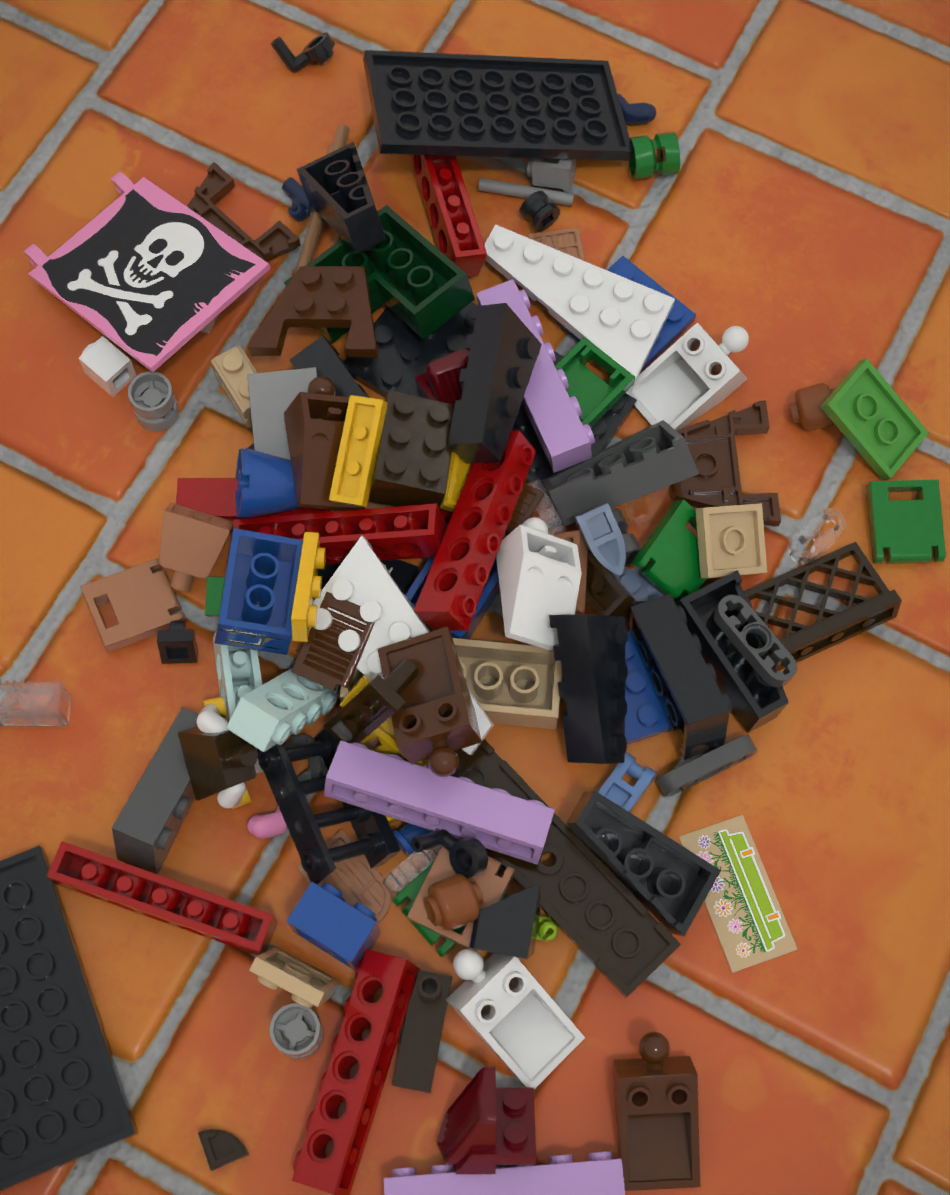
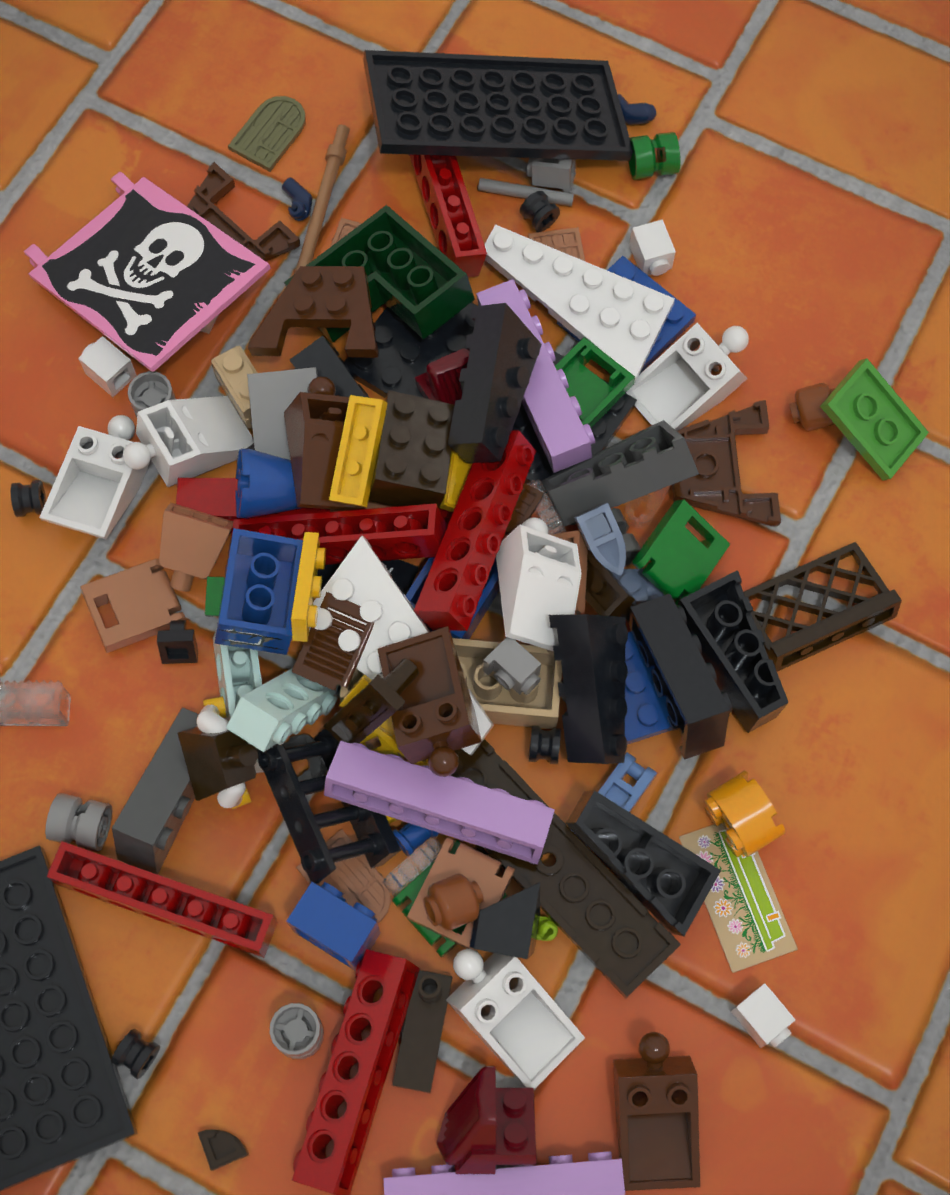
(27, 498): none -> black wheel
(77, 821): none -> light grey wheel
(92, 483): none -> white slope
(135, 1053): none -> black wheel
(195, 437): none -> white slope
(267, 825): bright pink arm -> none
(270, 131): none -> olive window
(304, 982): tan plate -> none
(317, 50): black plate -> none
(343, 197): black wedge -> none
(466, 856): black plate -> none
(513, 666): none -> light grey brick
(544, 745): none -> black wheel
(652, 248): none -> white brick
(707, 766): dark grey beam -> none
(731, 540): tan plate -> none
(744, 814): none -> light orange brick
(754, 656): dark grey beam -> none
(764, 1017): none -> white brick
(822, 541): clear beam -> none
(906, 526): green container -> none

